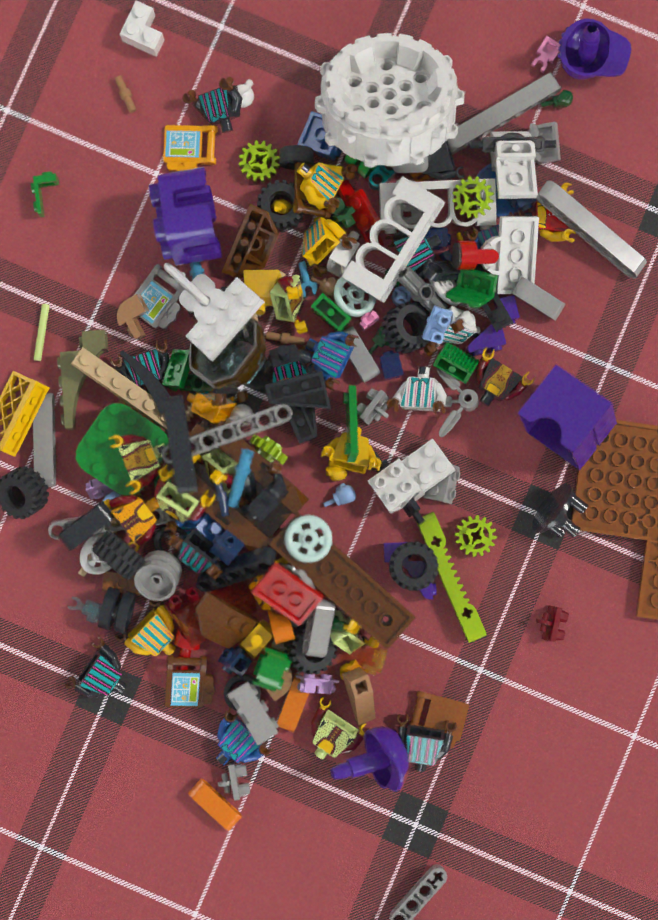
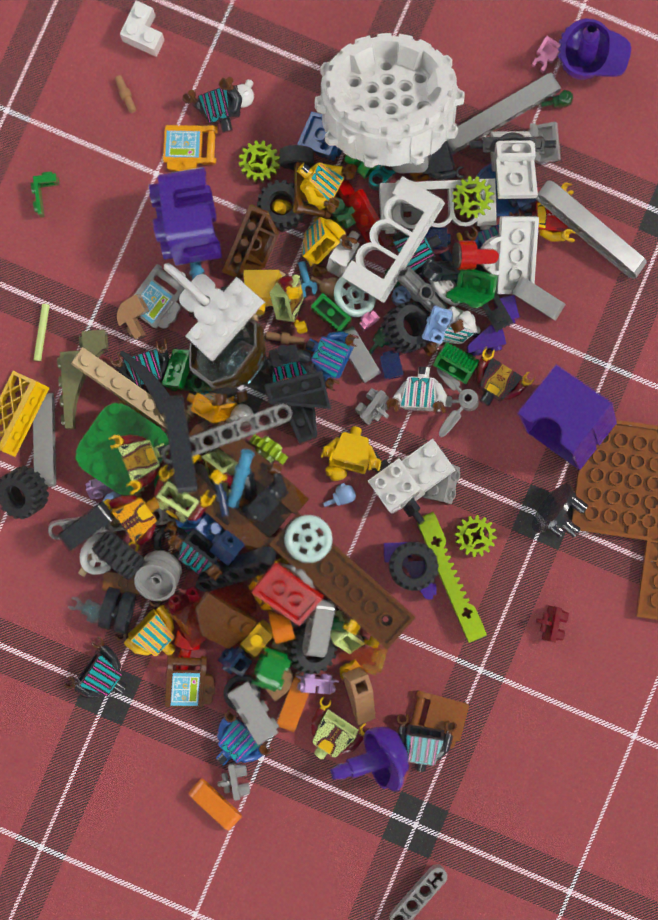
(351, 447): green plate -> none

